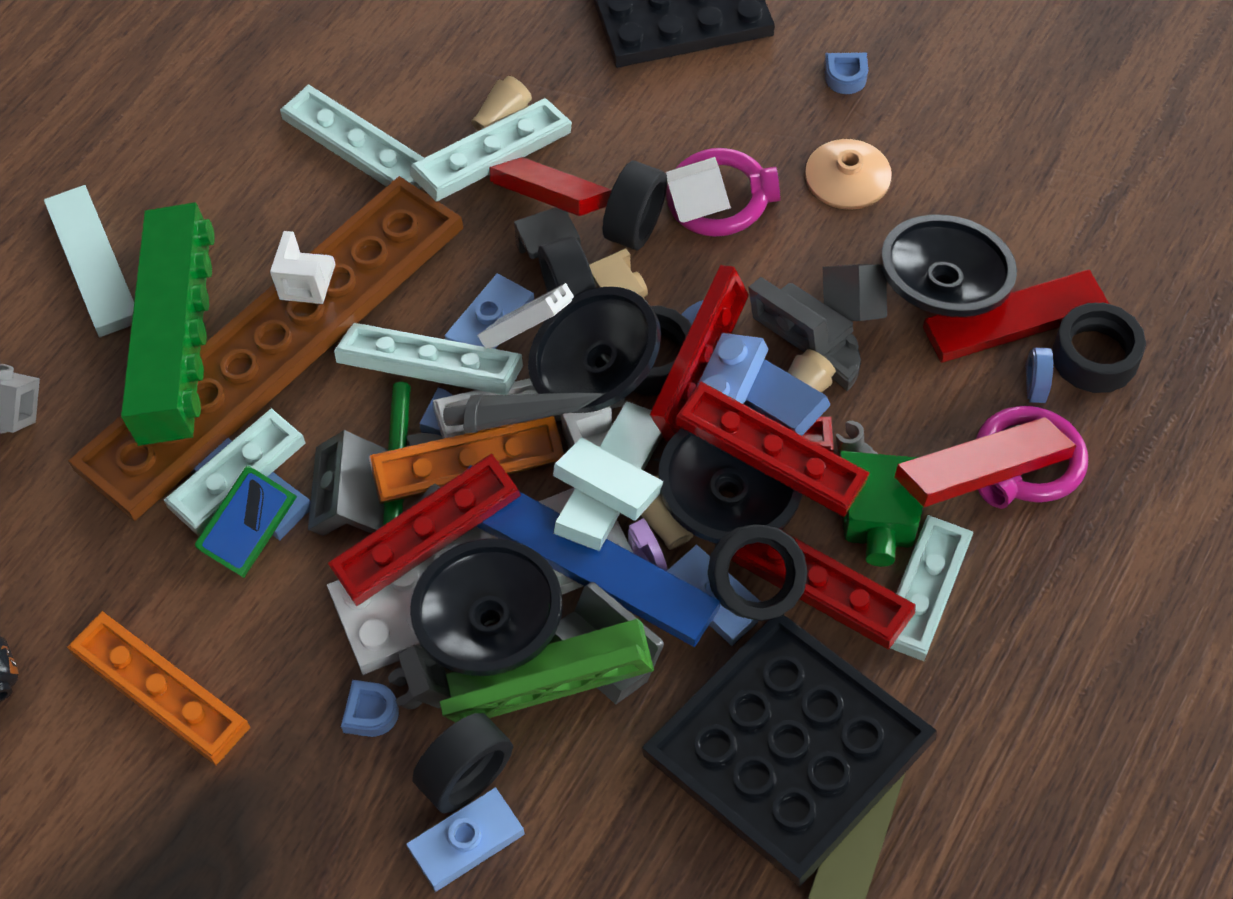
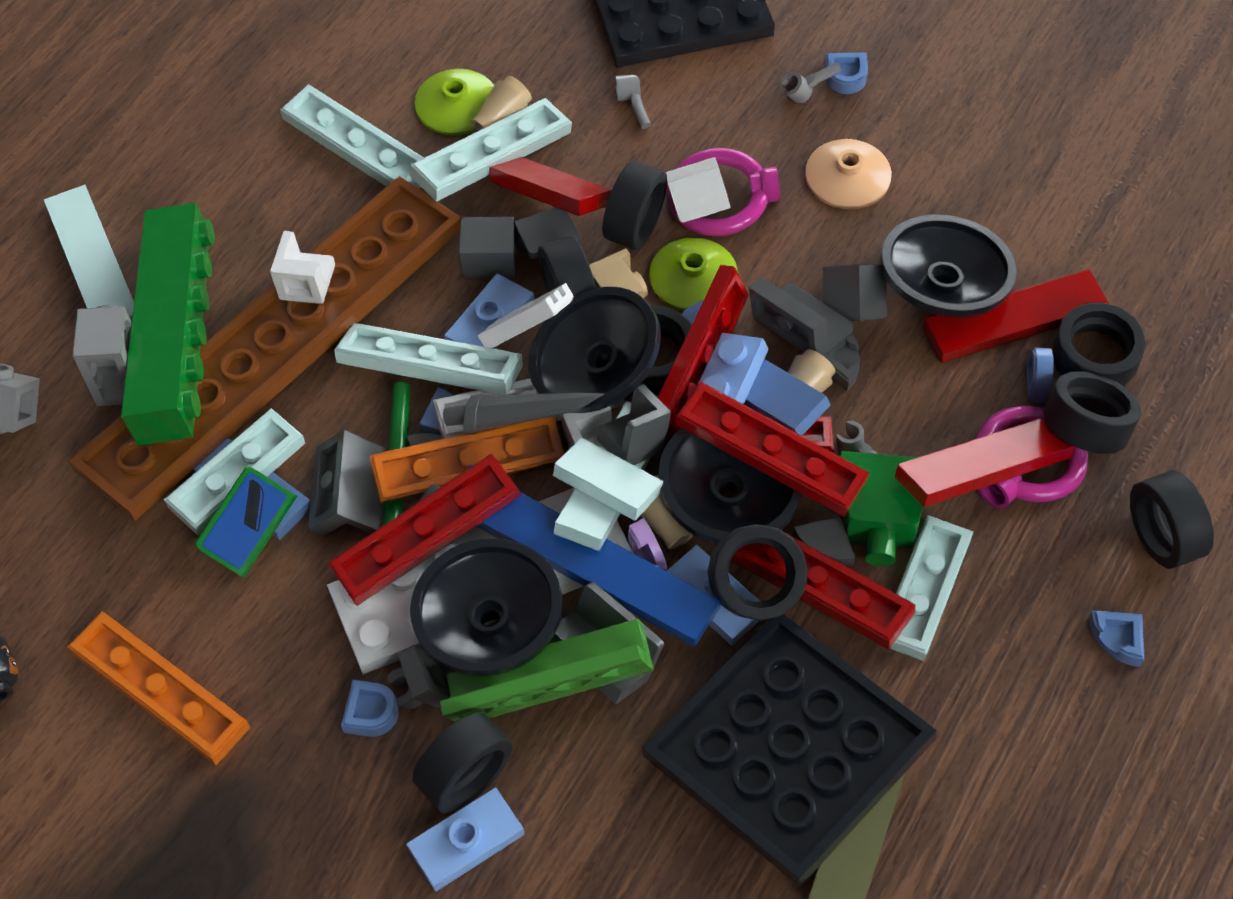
(102, 351): none -> light grey brick
(451, 101): none -> lime dish
(488, 247): none -> dark grey panel
(629, 89): none -> light grey hand
(640, 432): none -> dark grey panel
(678, 283): none -> lime dish
(802, 87): none -> light grey hand
(829, 538): none -> dark grey tile
(1071, 421): none -> black tyre
(1119, 635): none -> medium blue tile
(1171, 519): none -> black tyre

